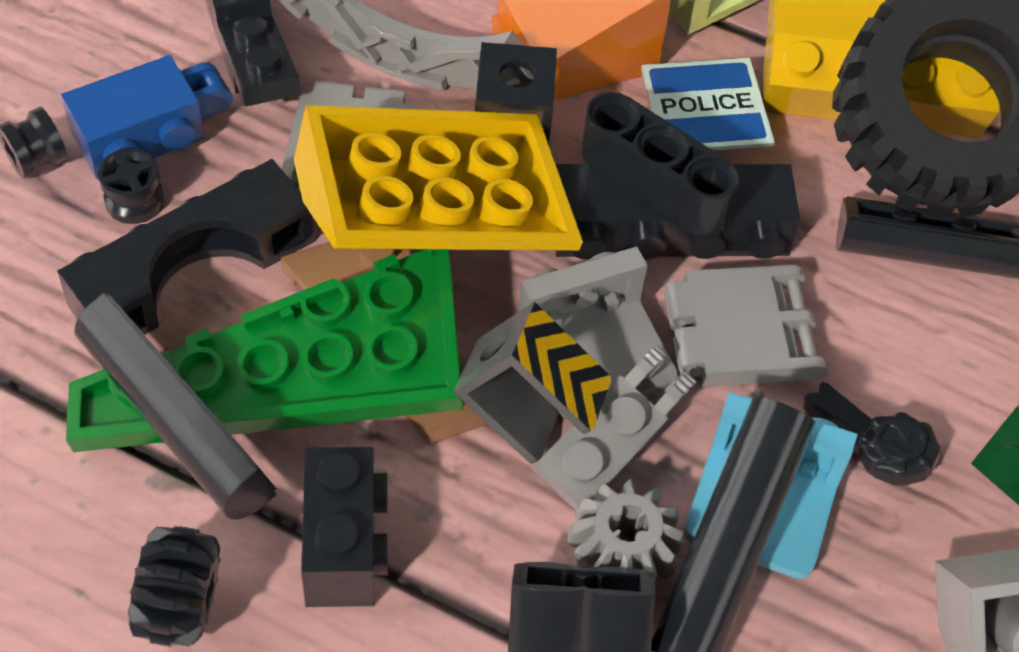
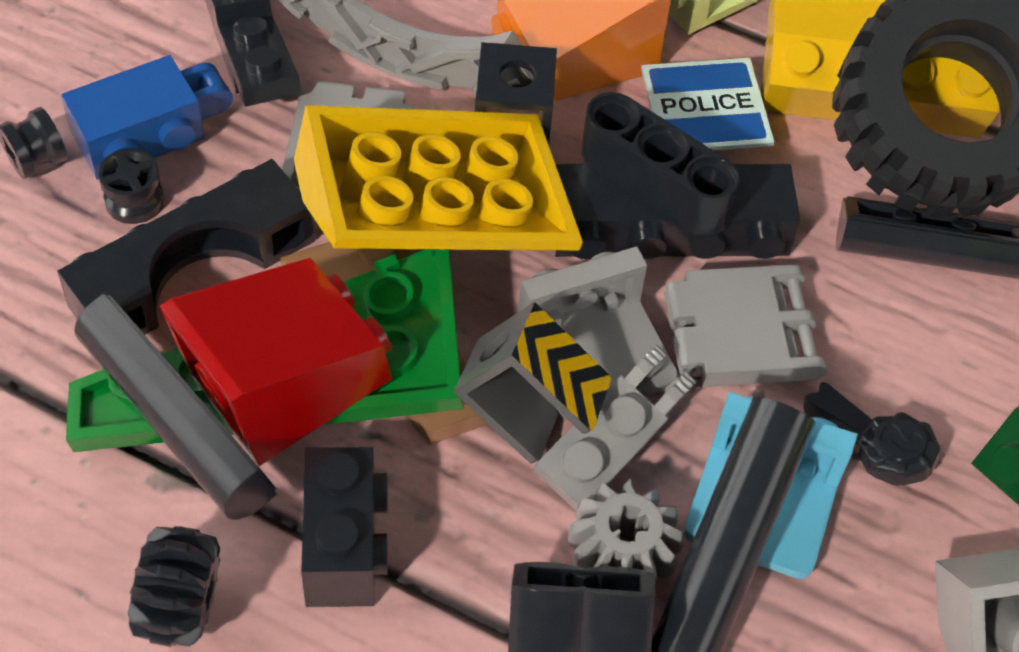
(278, 352): none -> red slope

